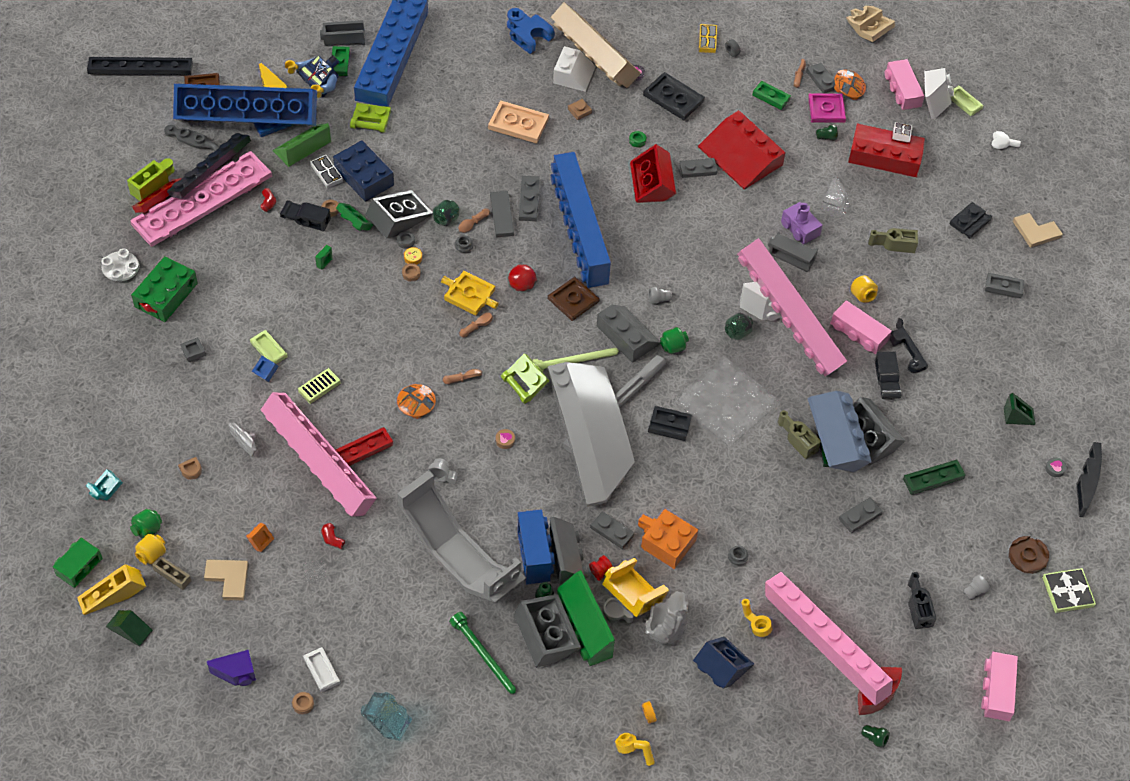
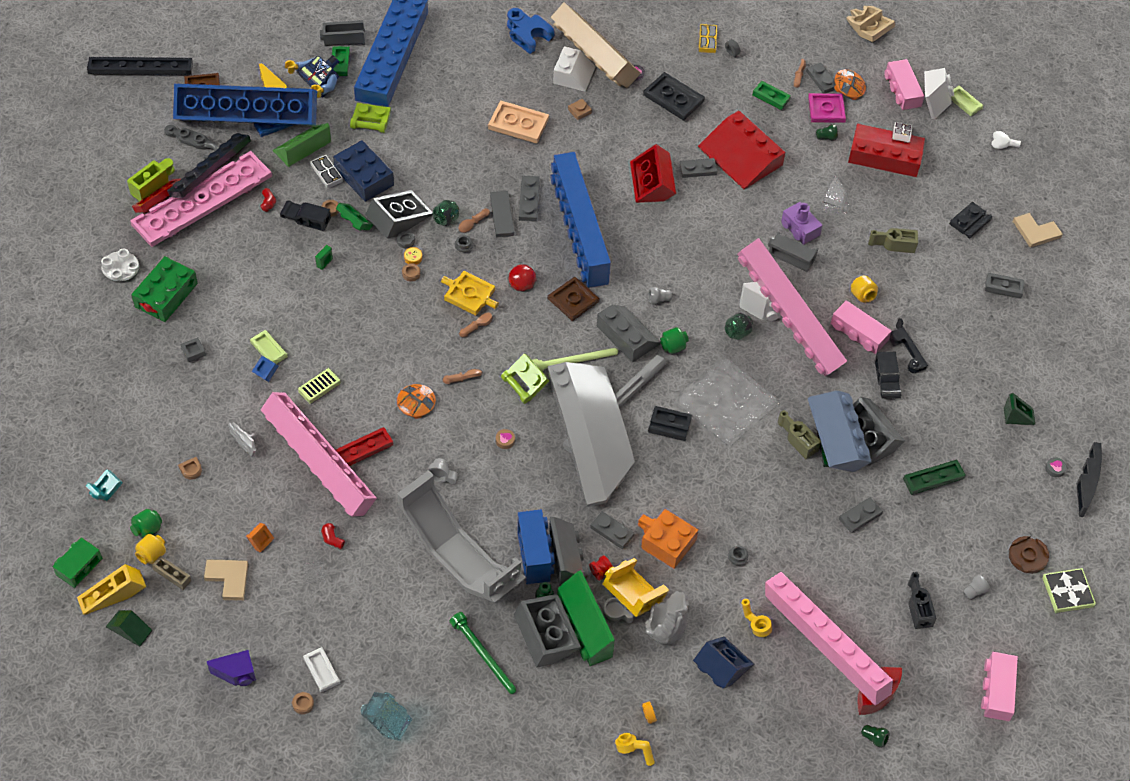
(637, 139): green tile -> none

